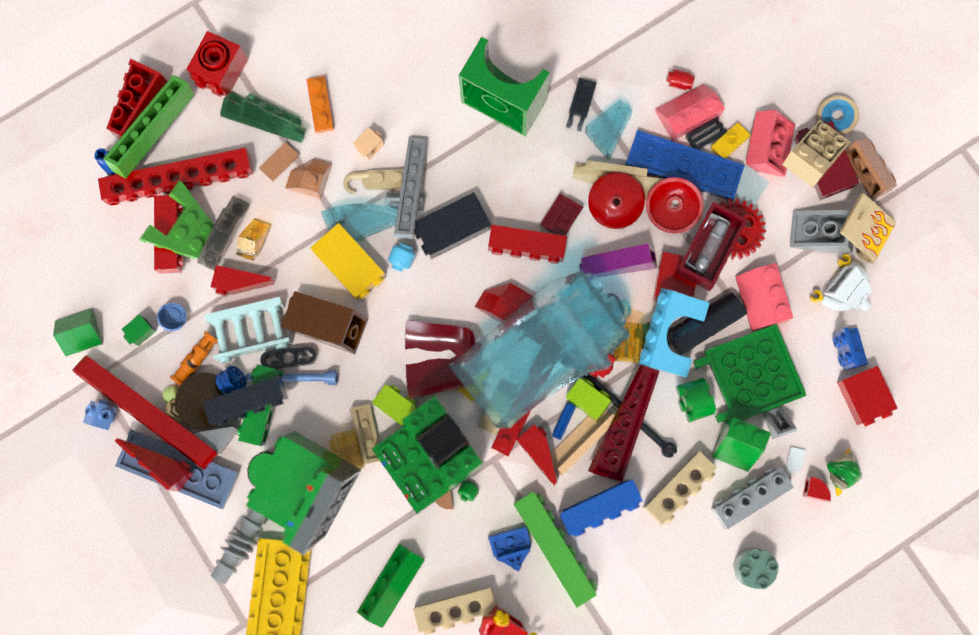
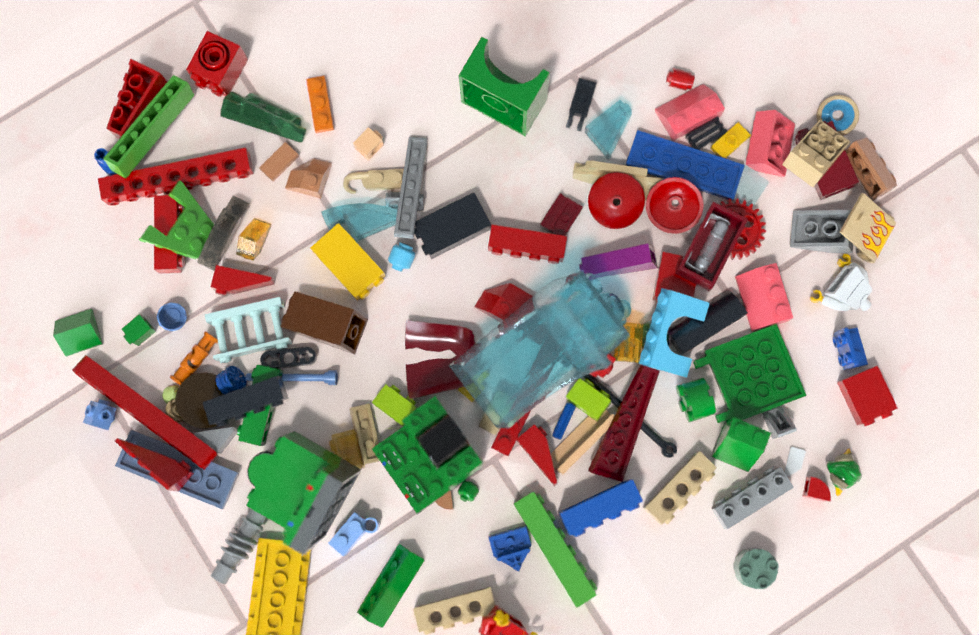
(351, 533): none -> light blue hinge

